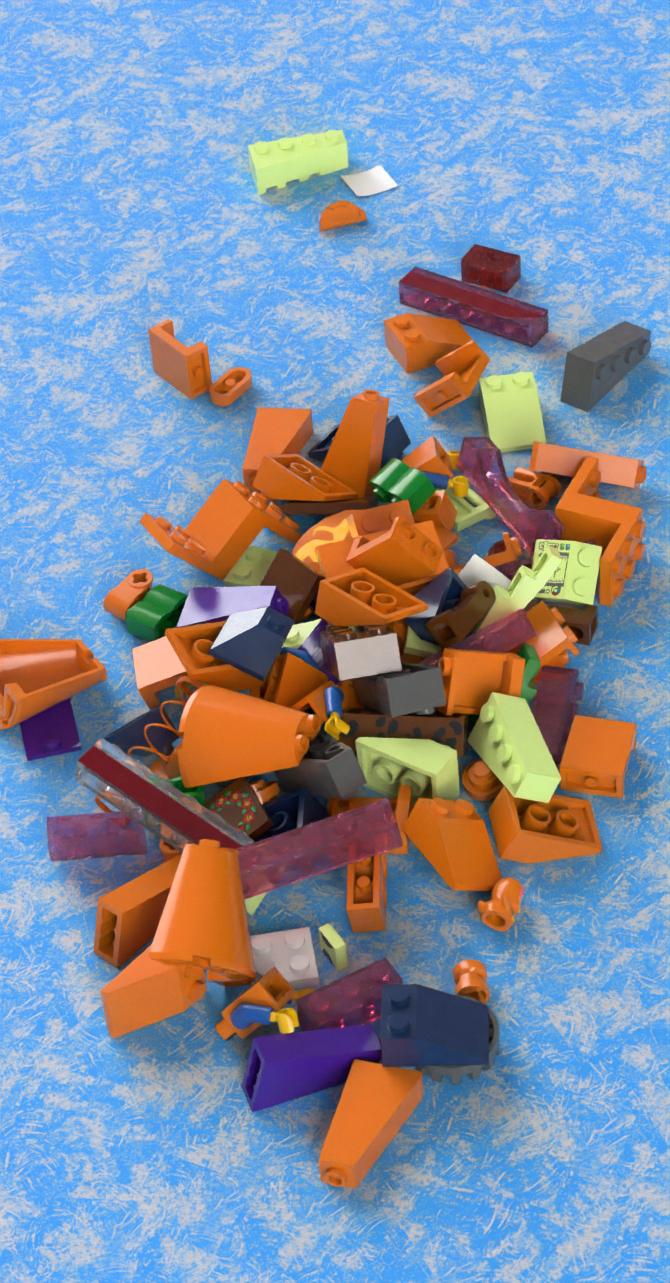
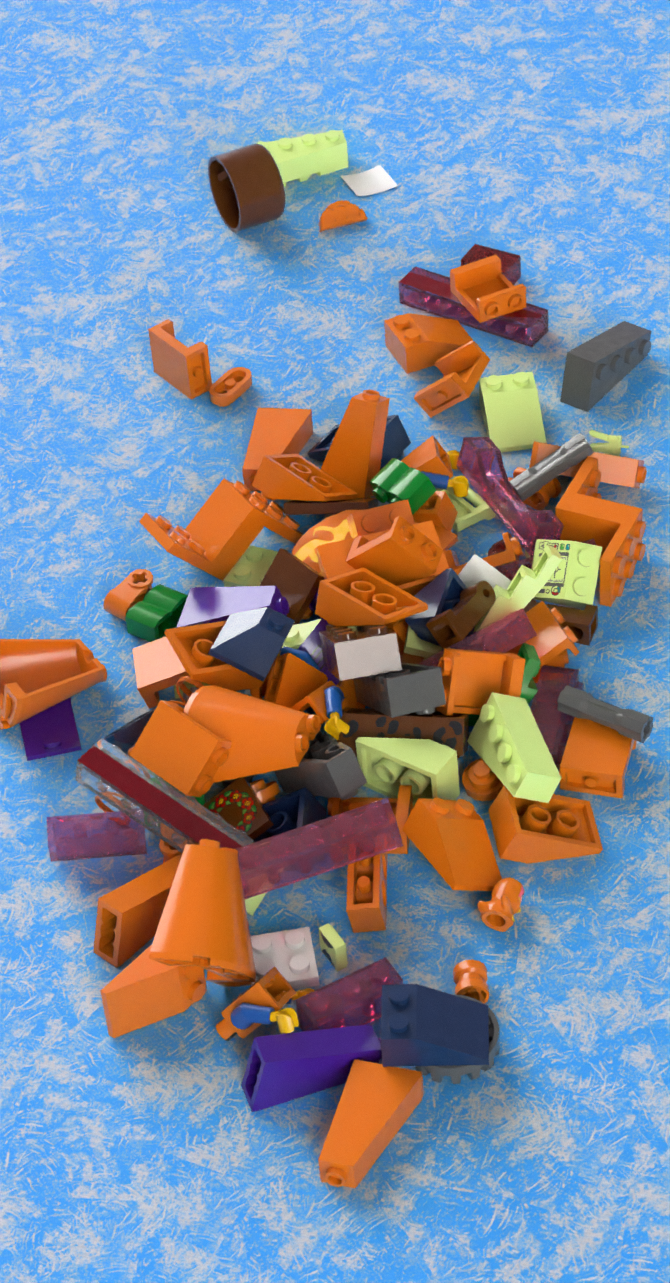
(180, 750): none -> orange panel
(246, 187): none -> reddish brown piece
(486, 290): none -> orange panel
(550, 467): none -> dark grey axle
(613, 446): none -> yellowish green piece
(624, 721): none -> dark grey axle

